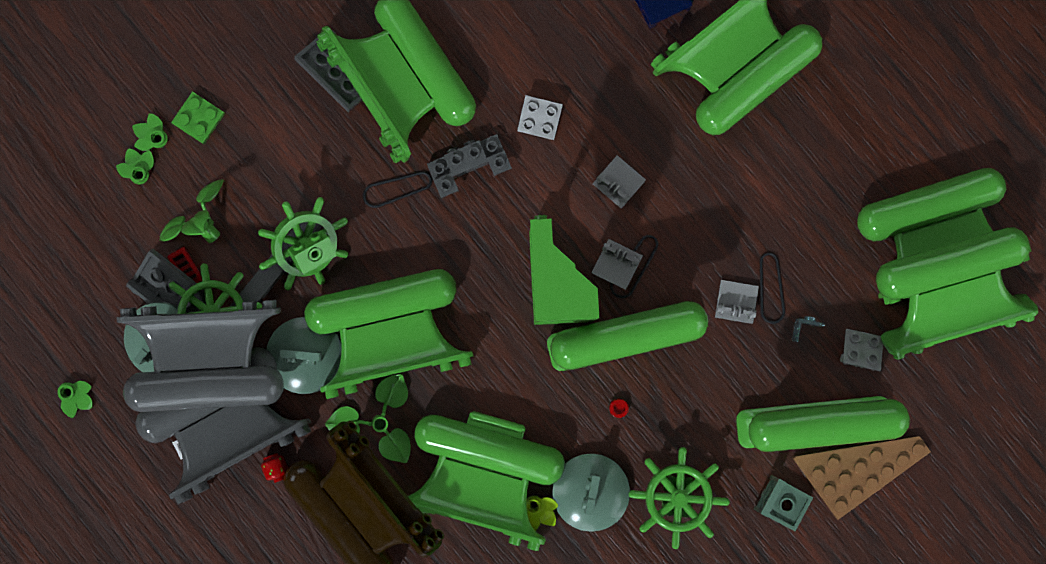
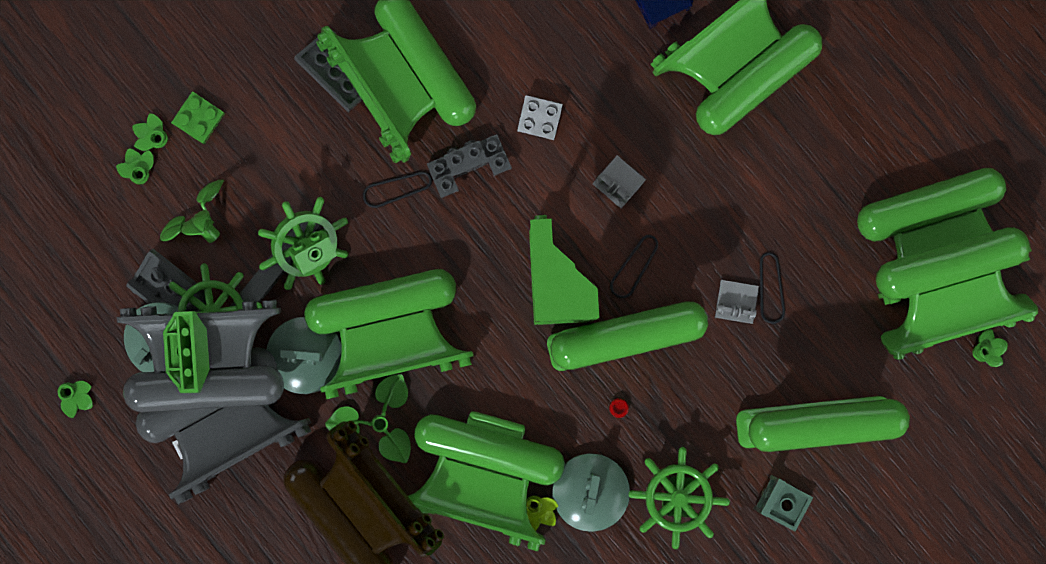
(182, 250): red slope -> none
(186, 351): none -> bright green wedge
(274, 467): red head -> none
(617, 264): light grey hinge -> none
(807, 321): clear light blue bracket -> none
(855, 473): medium nougat wing -> none
(862, 350): light grey hinge -> none
(992, 348): none -> bright green plate

